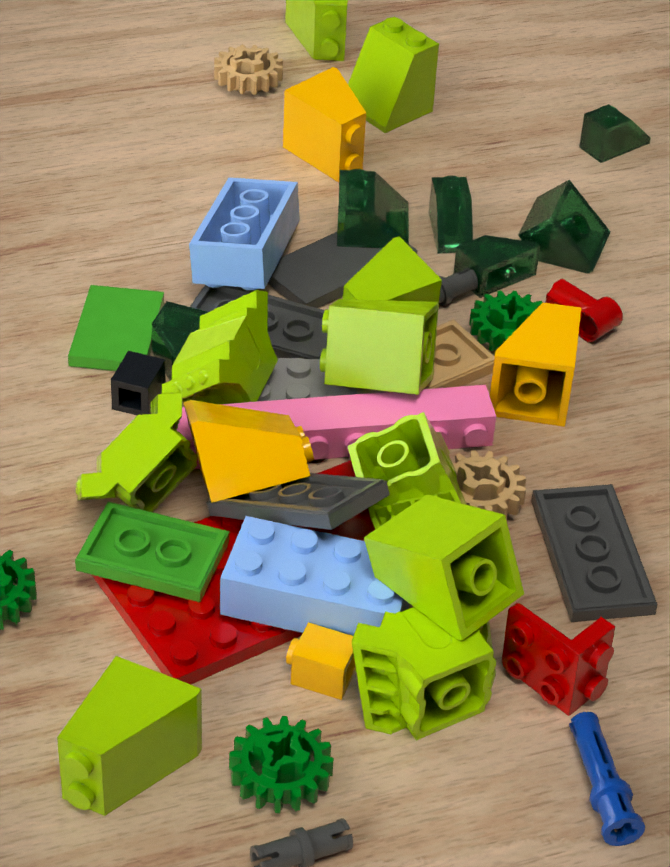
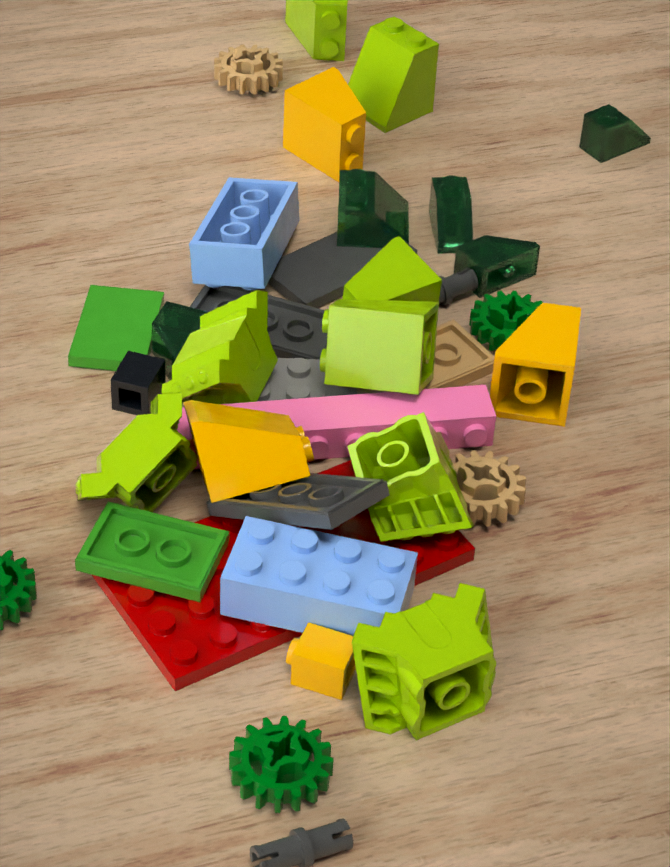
(128, 736): lime slope -> none
(448, 562): lime slope -> none
(553, 665): red bracket -> none
(565, 229): clear green slope -> none
(593, 553): dark grey tile -> none
(596, 315): red piece -> none
(609, 793): blue pin -> none

